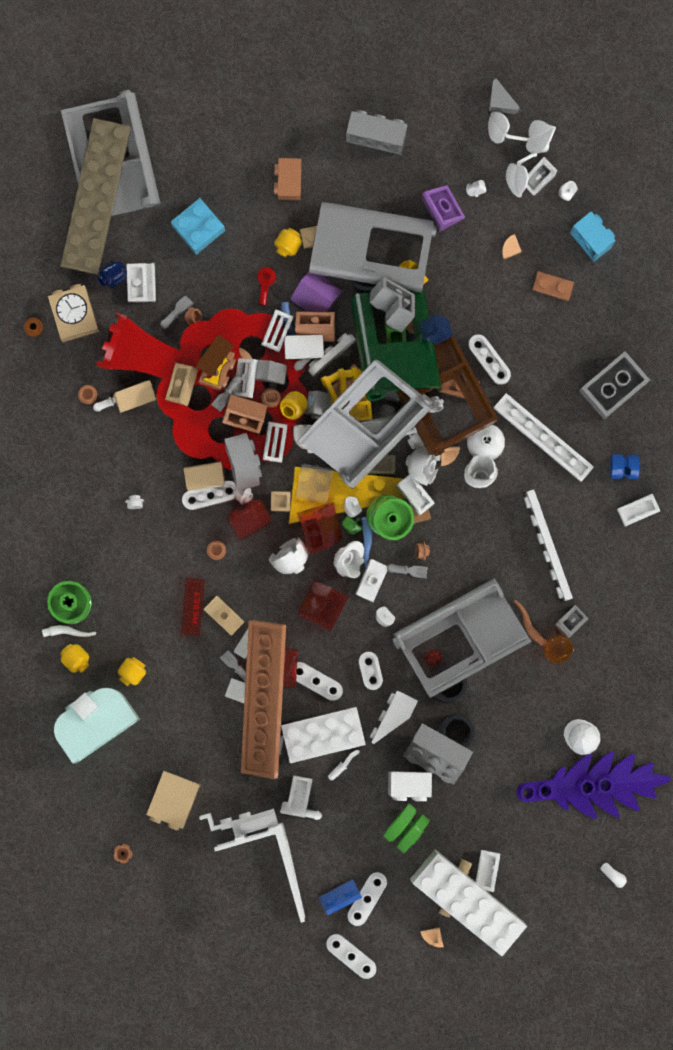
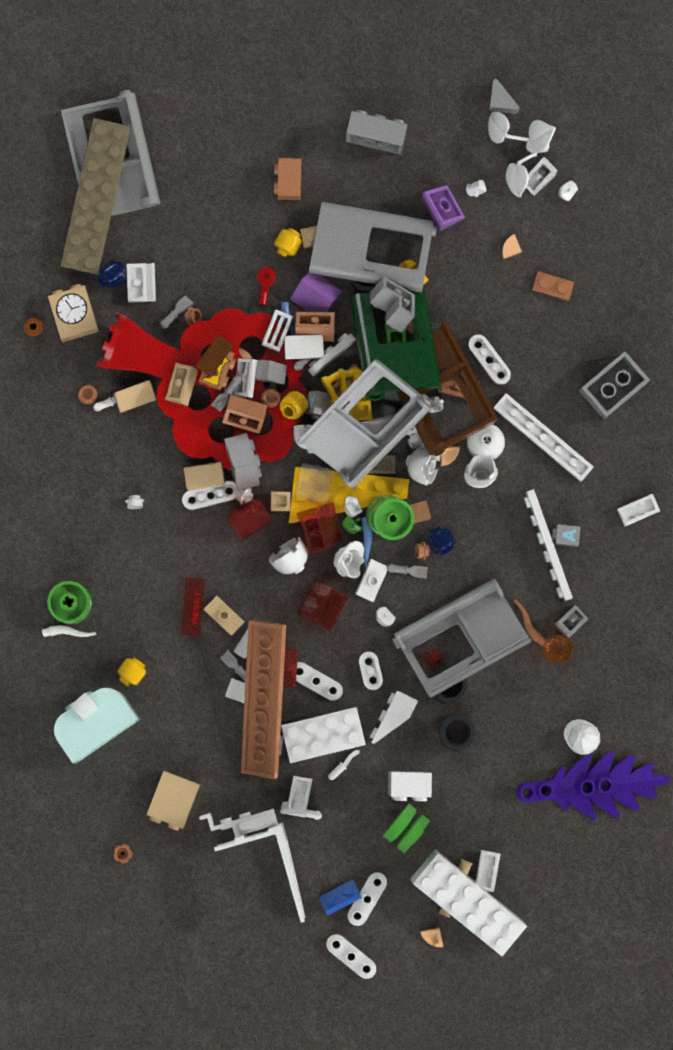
(74, 658): yellow head -> none
(198, 226): medium azure brick -> none
(216, 550): nougat plate -> none
(267, 441): white tile -> none
(415, 494): white plate -> none
(436, 329): dark blue brick -> none
(437, 754): light grey brick -> none
(441, 540): none -> clear blue head
(566, 535): none -> light grey brick
(593, 236): medium azure brick -> none
(616, 877): white arm -> none
(624, 466): blue wheel -> none

